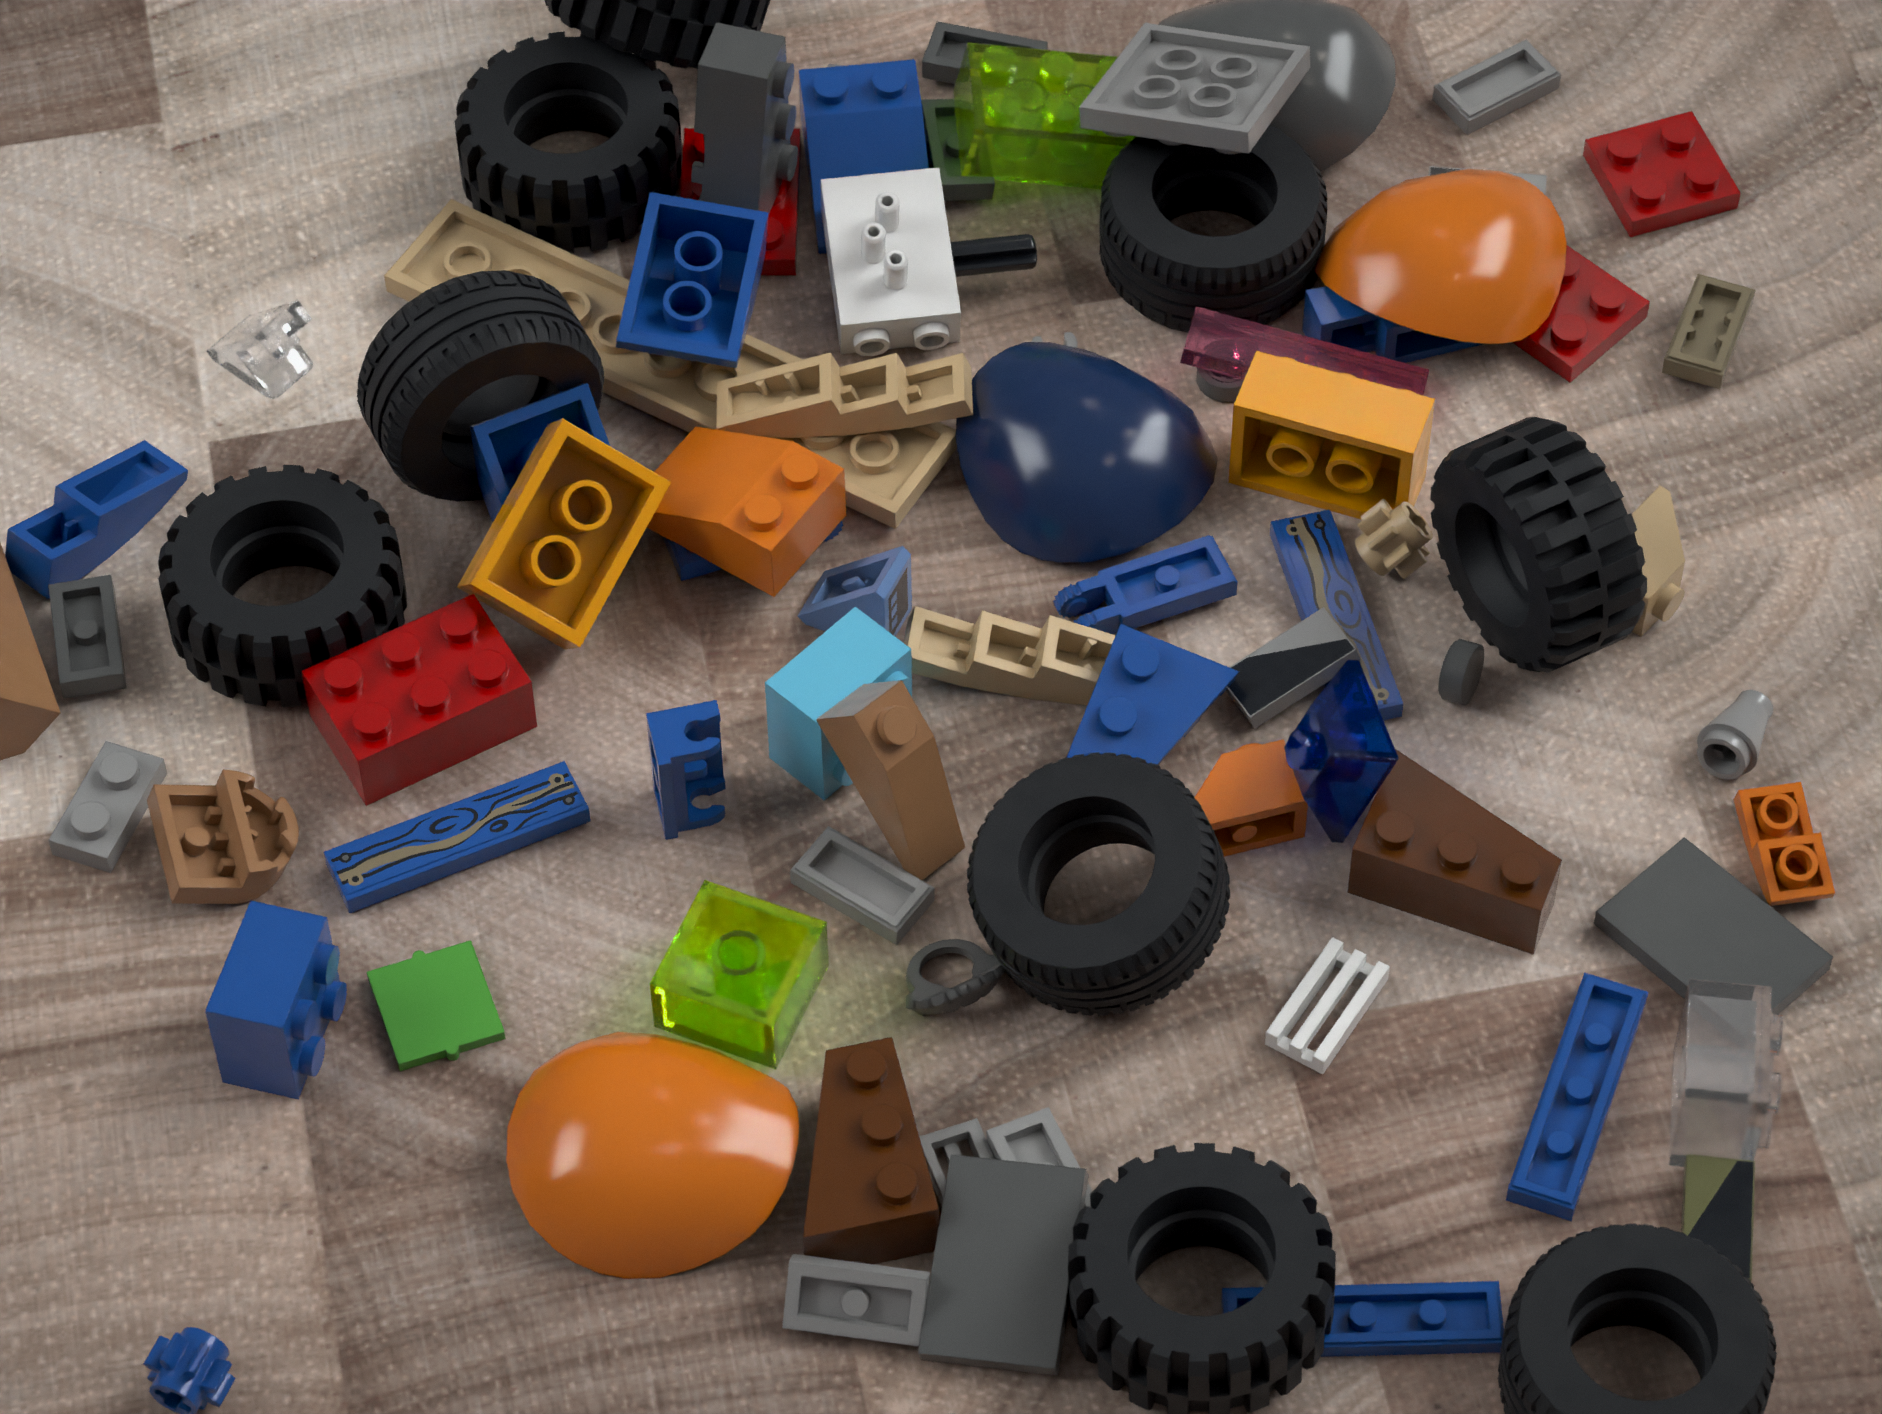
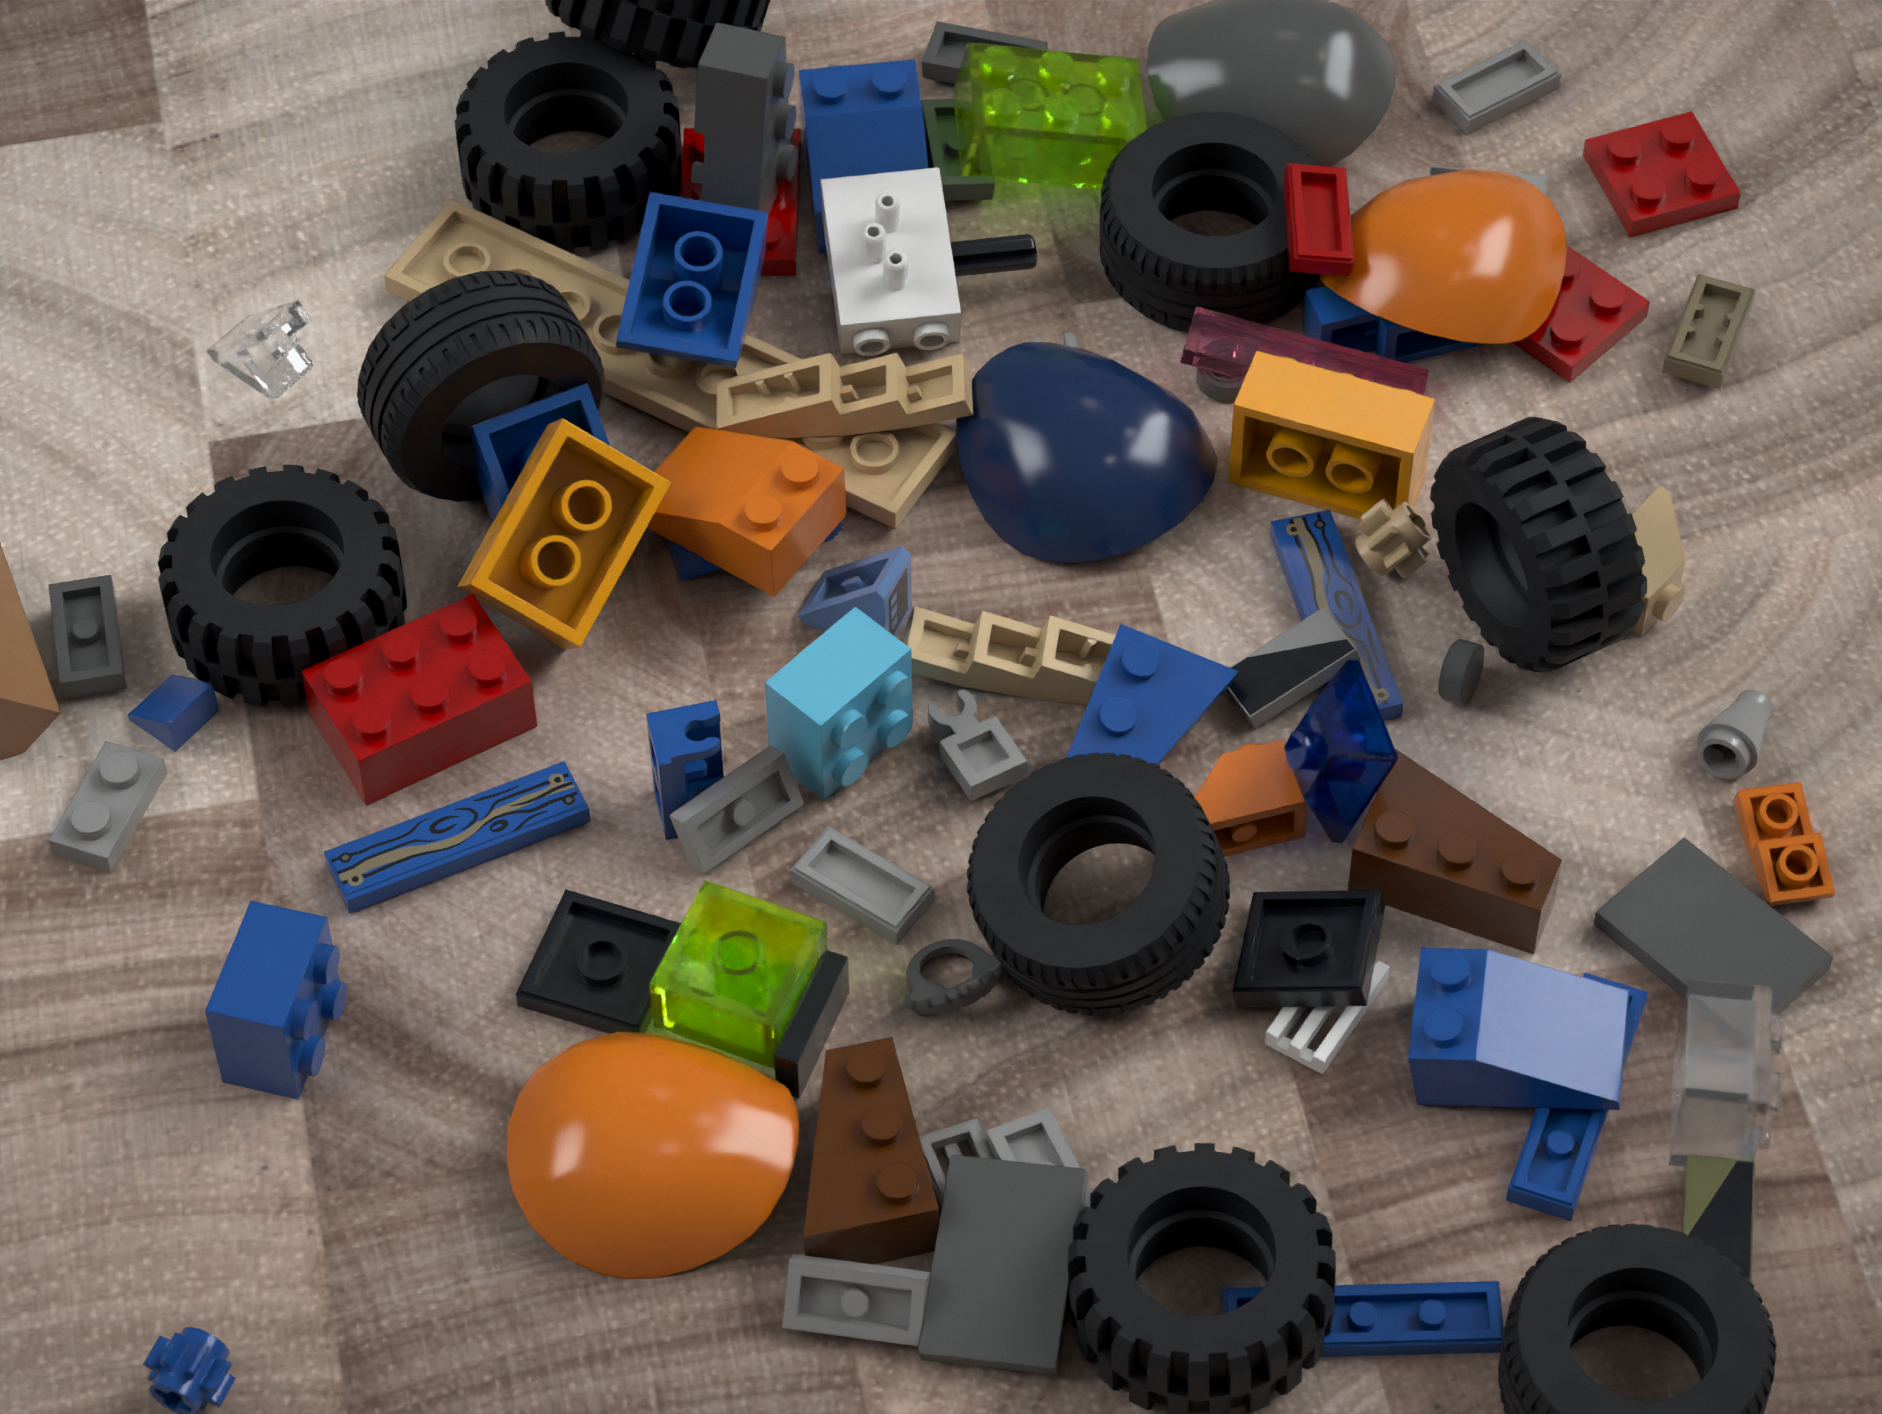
(92, 516): blue slope -> none
(176, 710): none -> blue slope
(221, 839): medium nougat slope -> none
(435, 1005): bright green piece -> none
(597, 965): none -> black tile
(736, 809): none -> light grey plate
(812, 1022): none -> black tile
(897, 773): medium nougat slope -> none
(976, 753): none -> light grey plate
(1150, 587): blue hinge -> none
(1195, 88): light grey plate -> none
(1309, 949): none -> black tile
(1318, 219): none -> red tile
(1514, 1034): none -> slope

